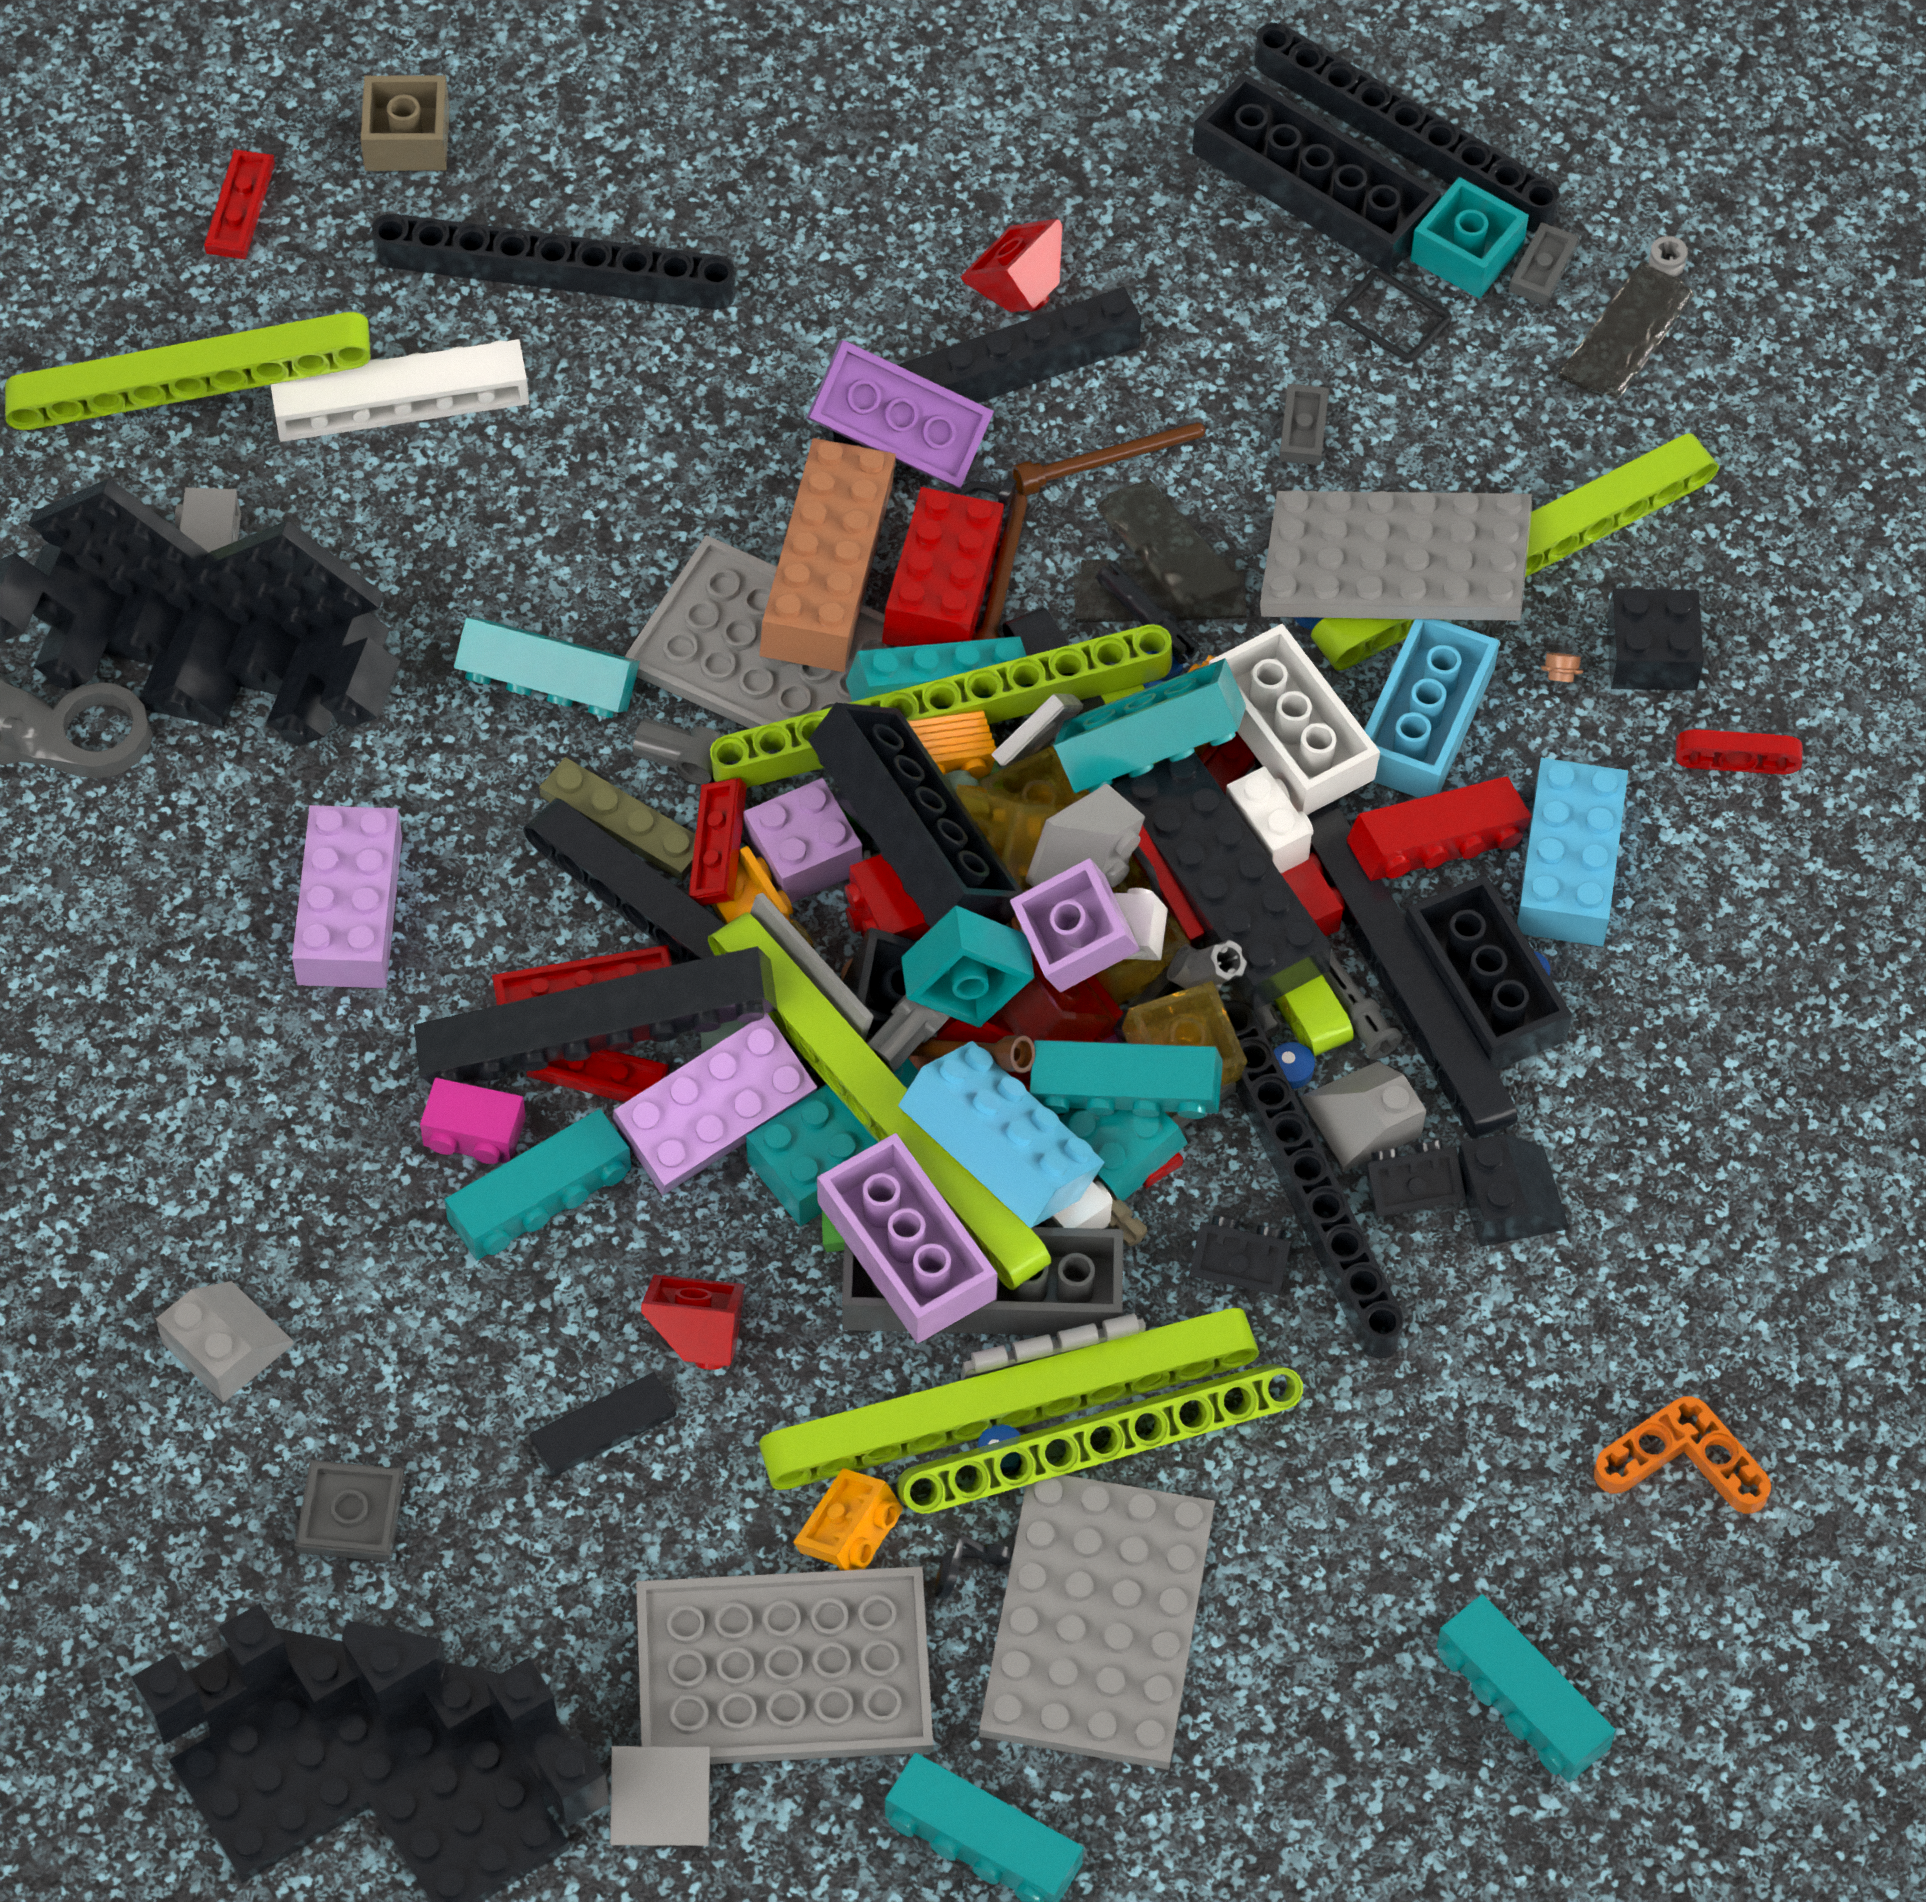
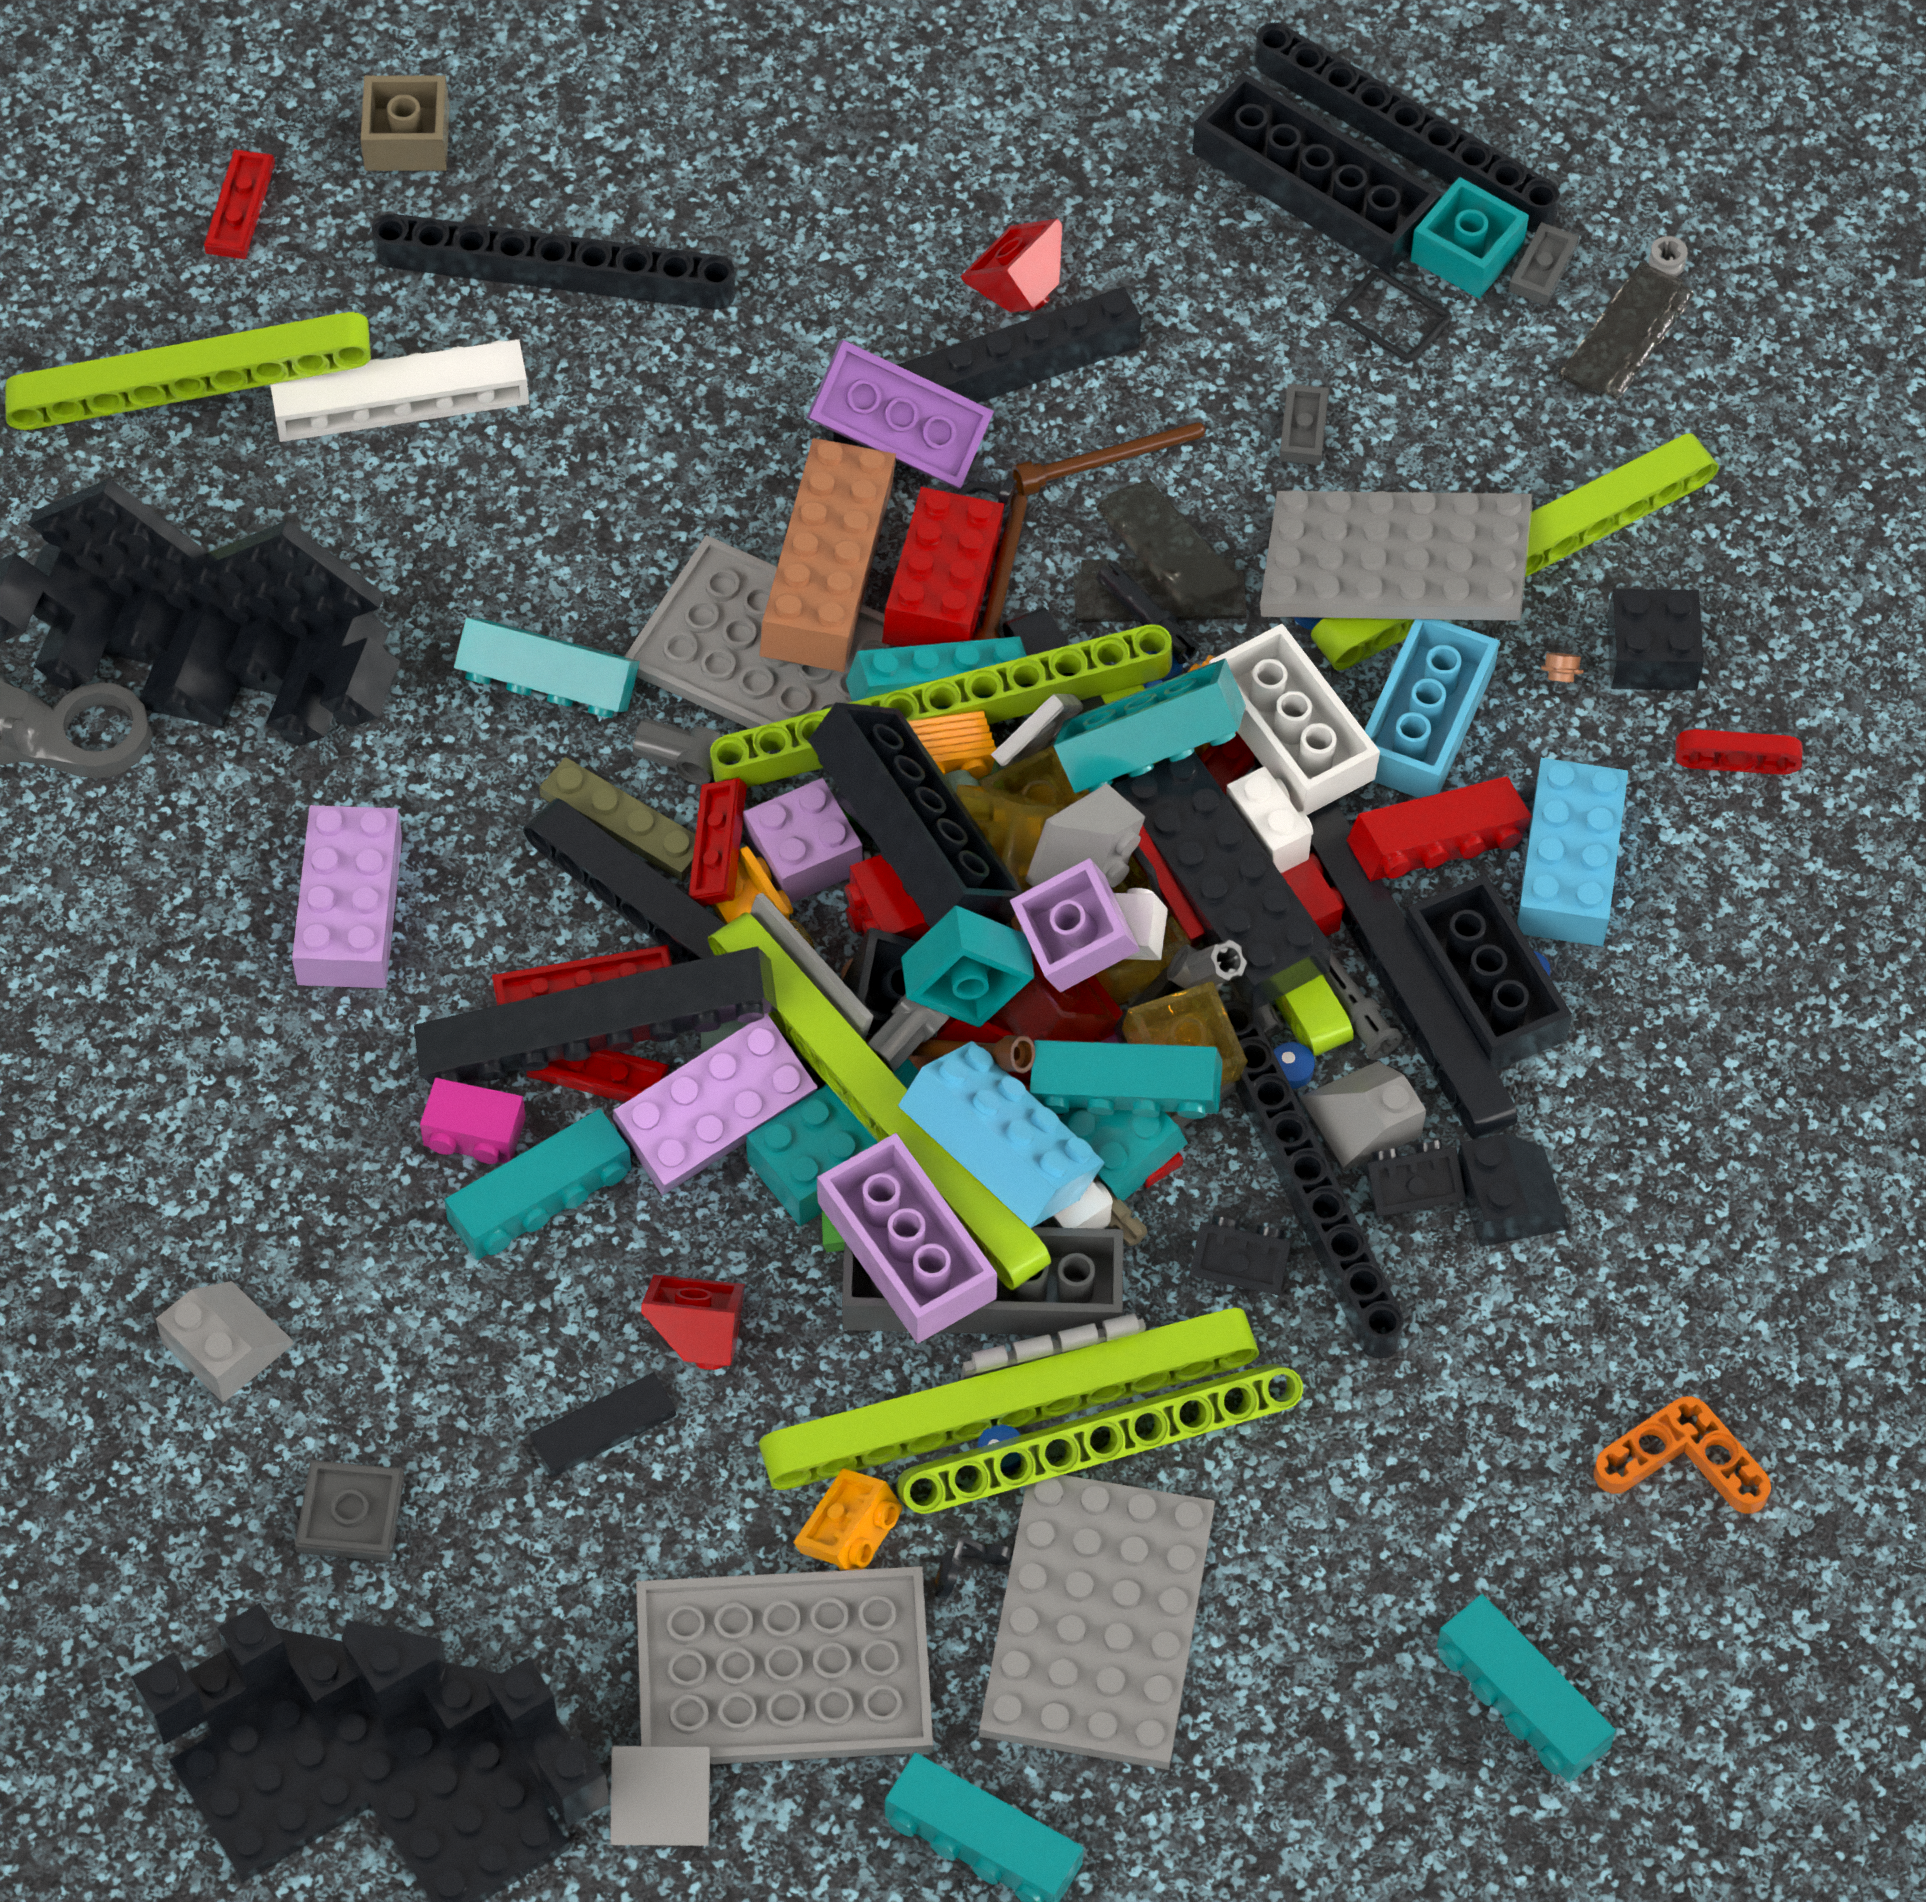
(209, 516): light grey brick -> none

